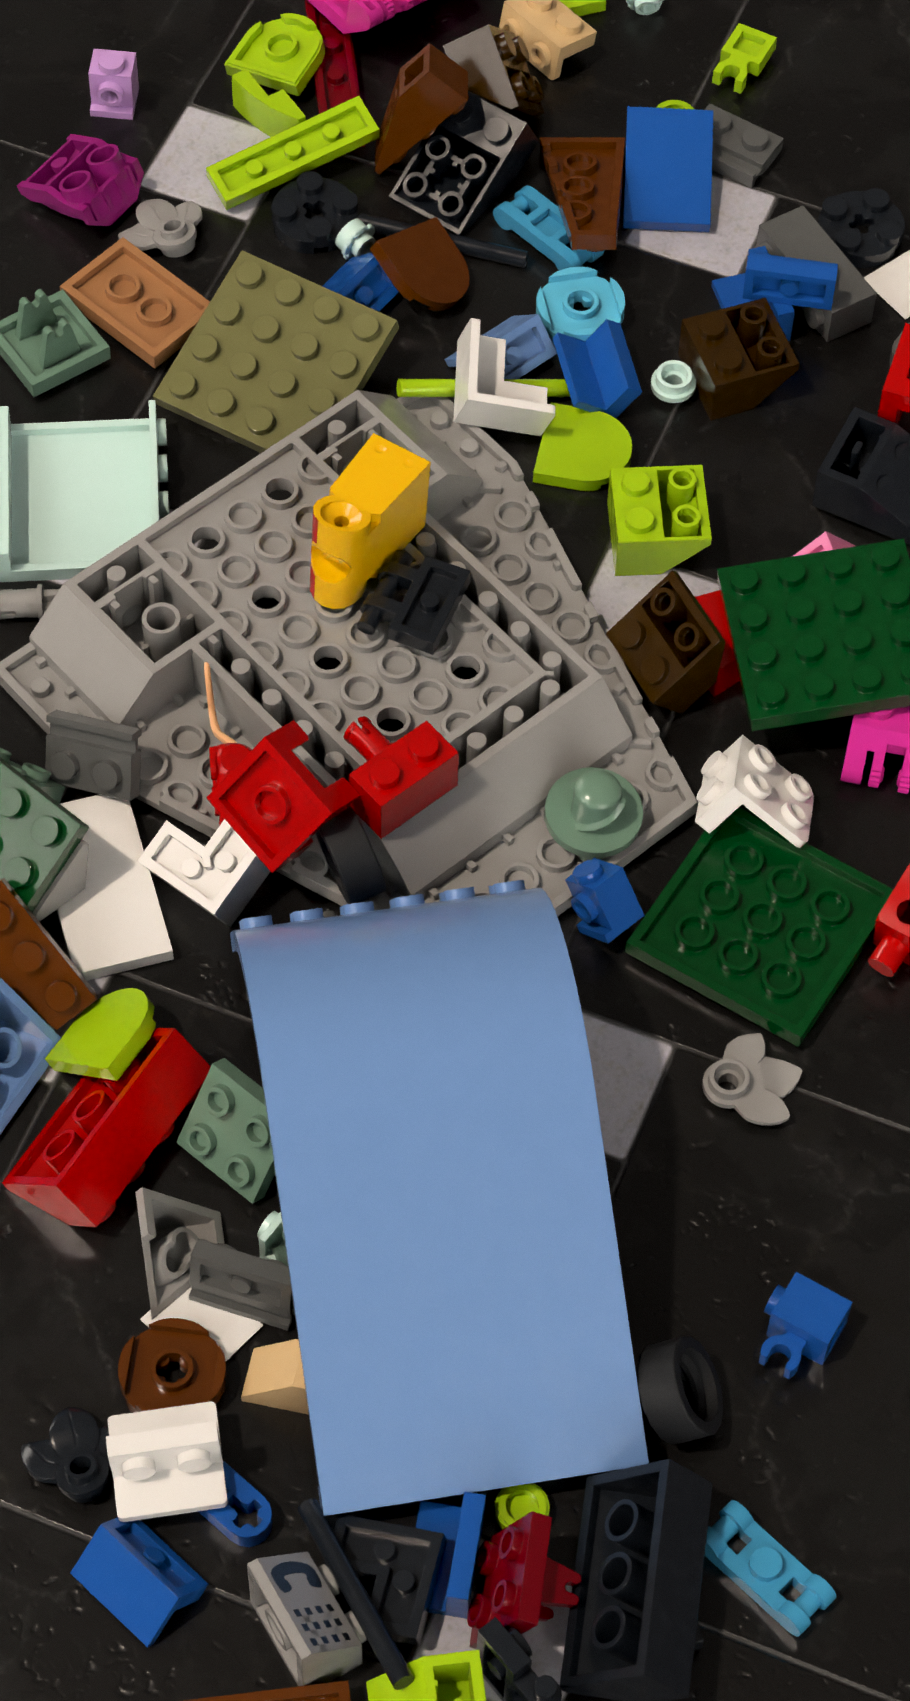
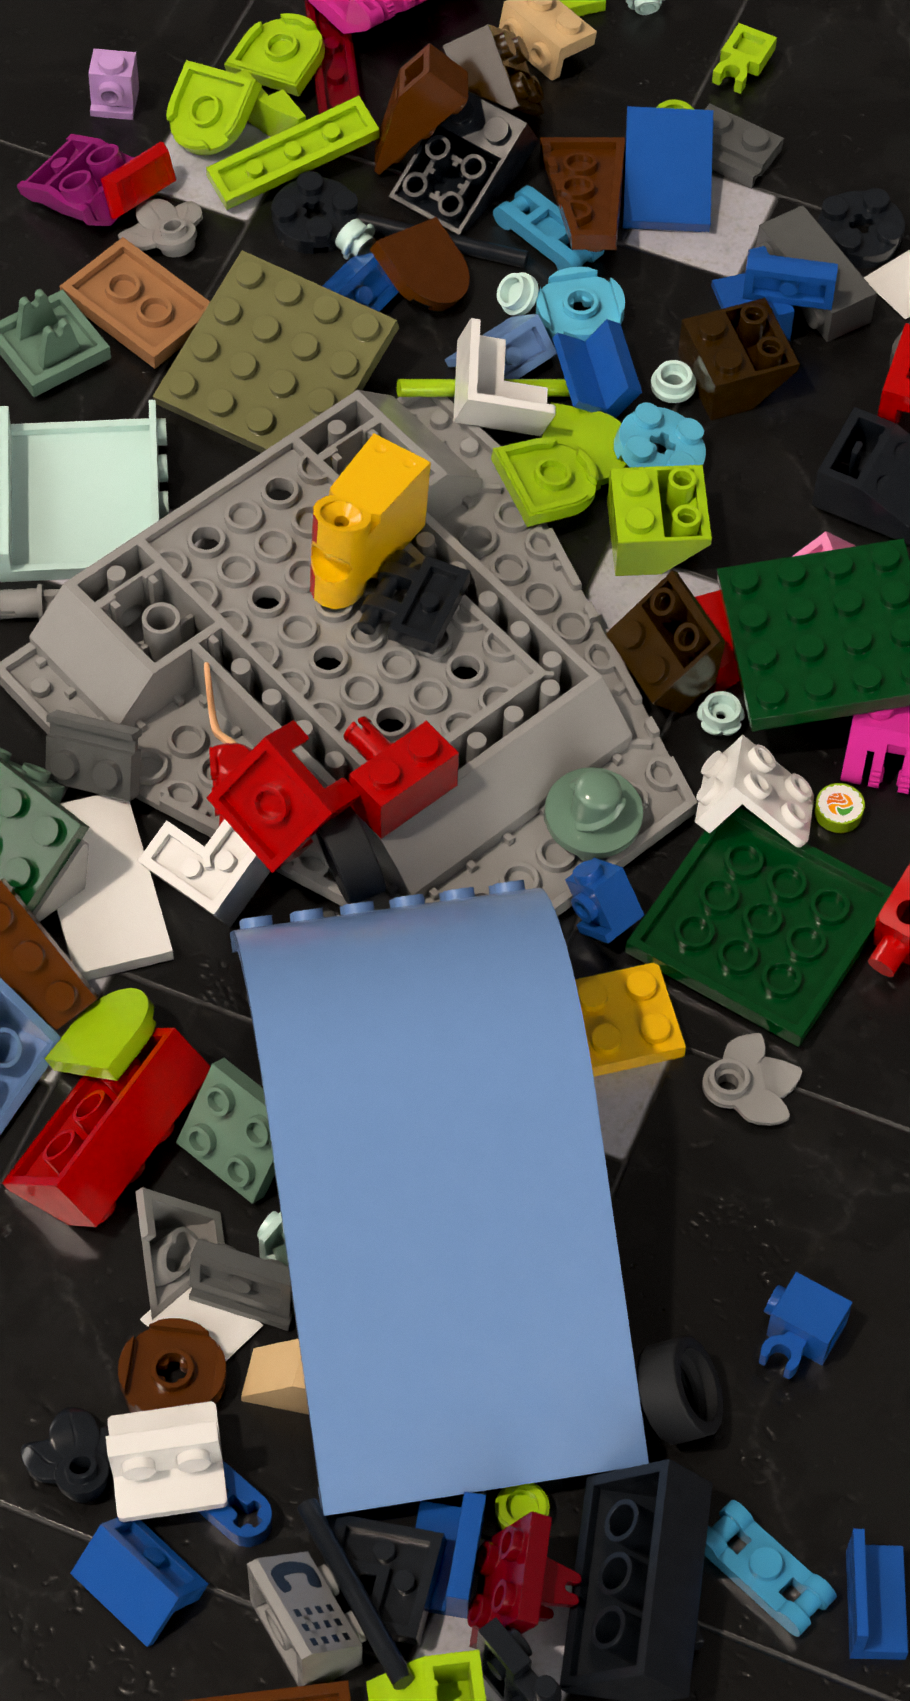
(138, 179): none -> red tile
(210, 107): none -> lime tile
(517, 293): none -> light aqua plate
(546, 478): none -> lime tile
(629, 1019): none -> yellow plate
(662, 426): none -> medium azure plate
(721, 704): none -> light aqua plate
(839, 808): none -> tile
(876, 1600): none -> blue panel

